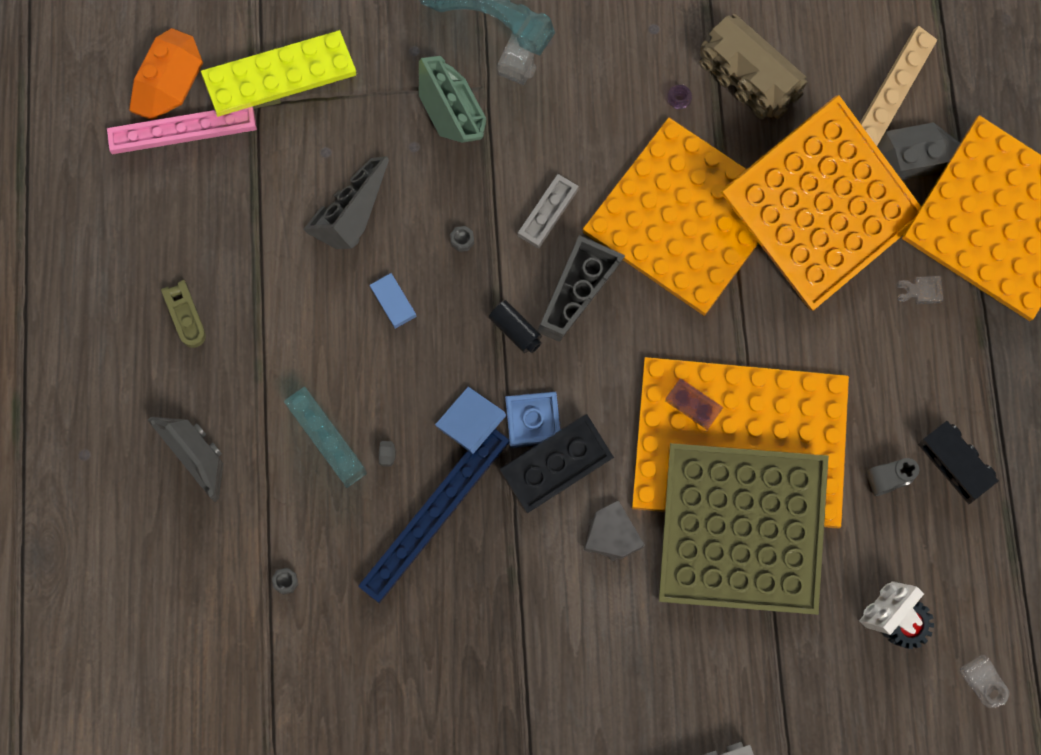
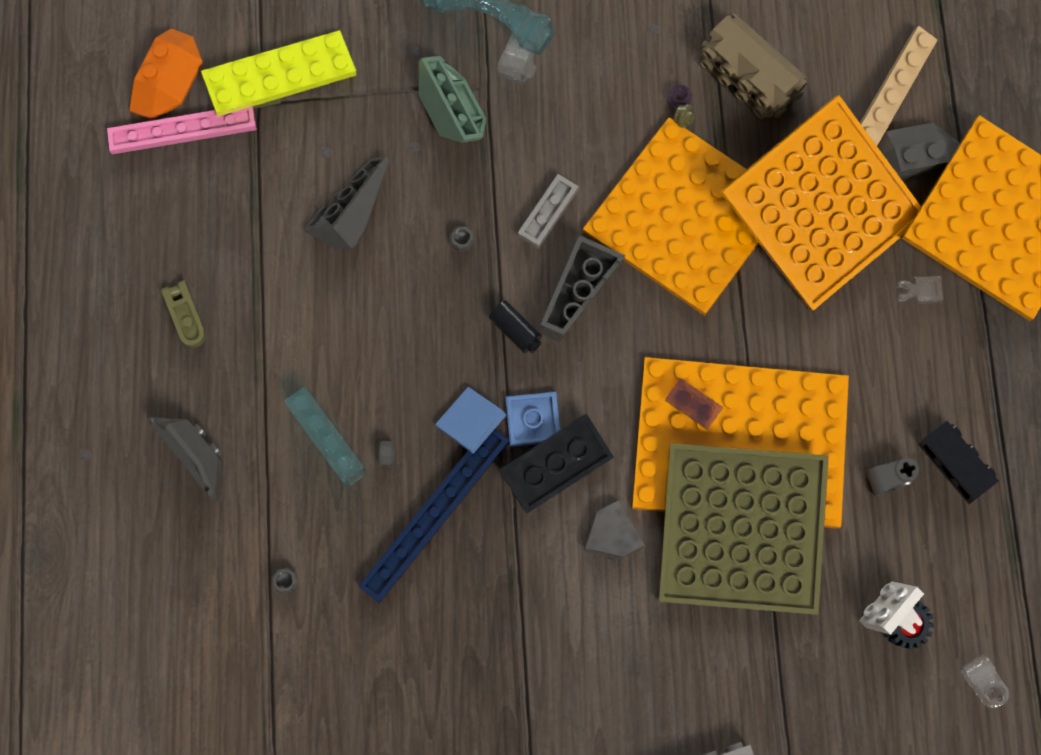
(393, 300): medium blue tile -> none
(684, 115): none -> olive plate

